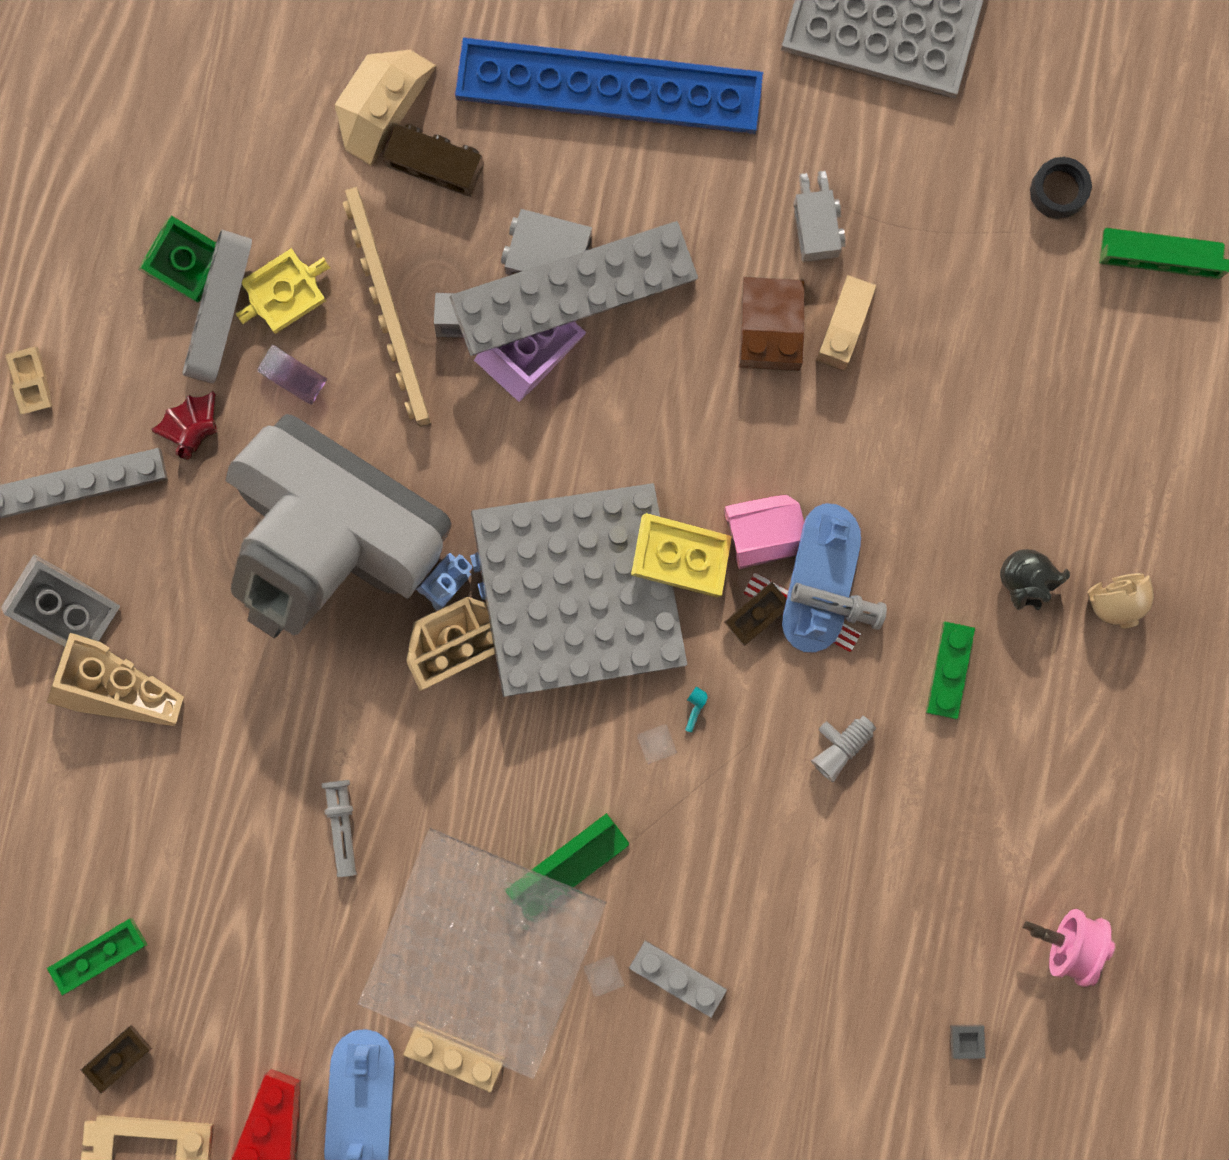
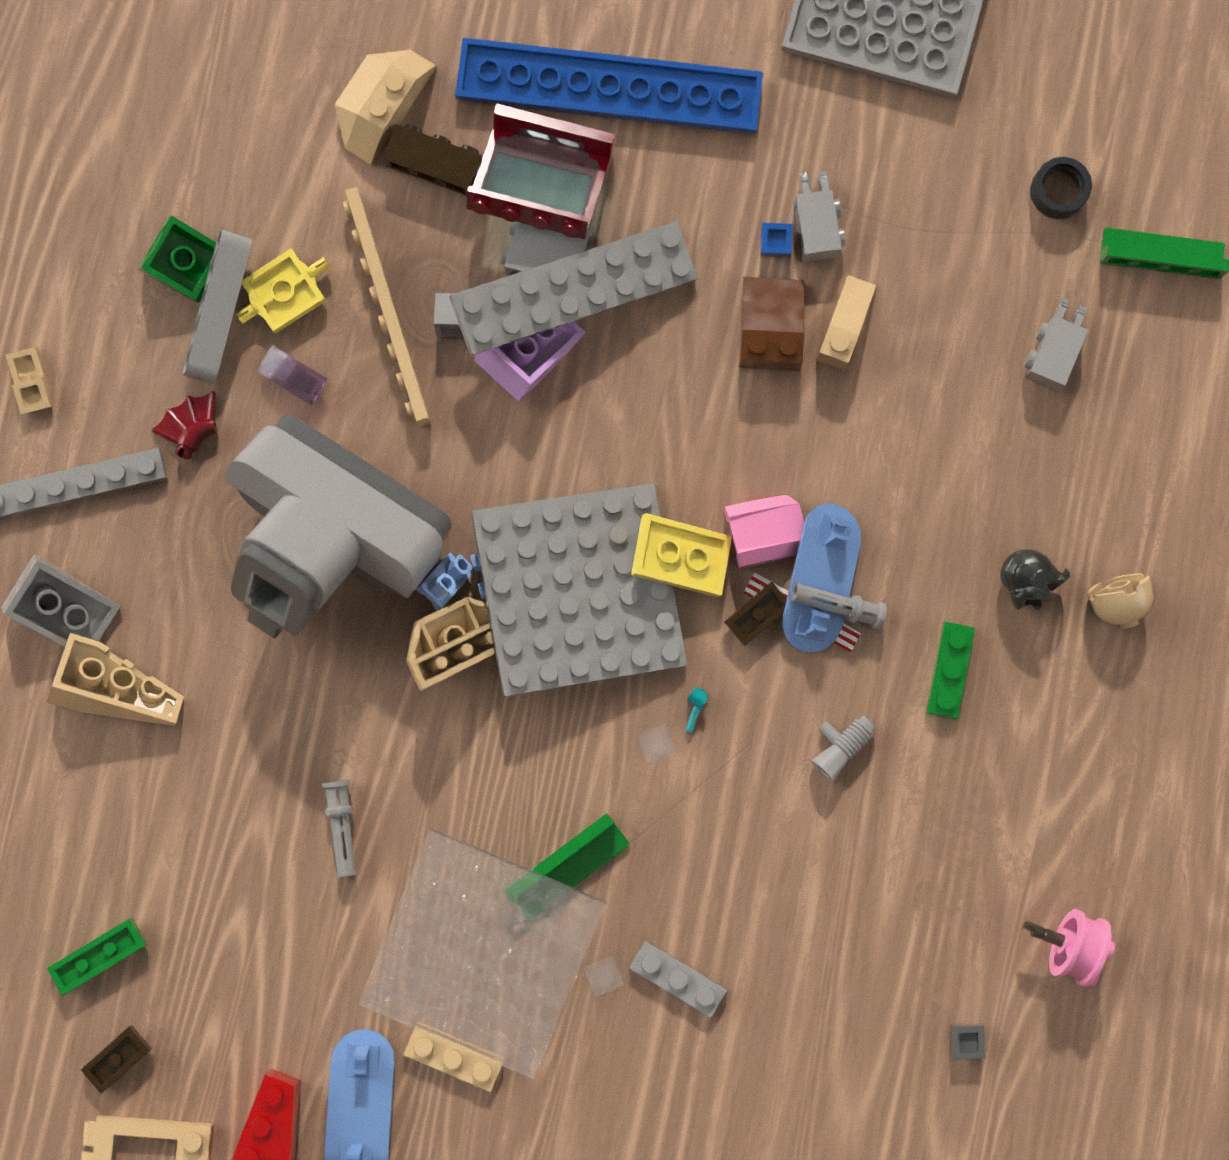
(541, 172): none -> panel
(776, 239): none -> blue plate
(1057, 348): none -> light grey hinge

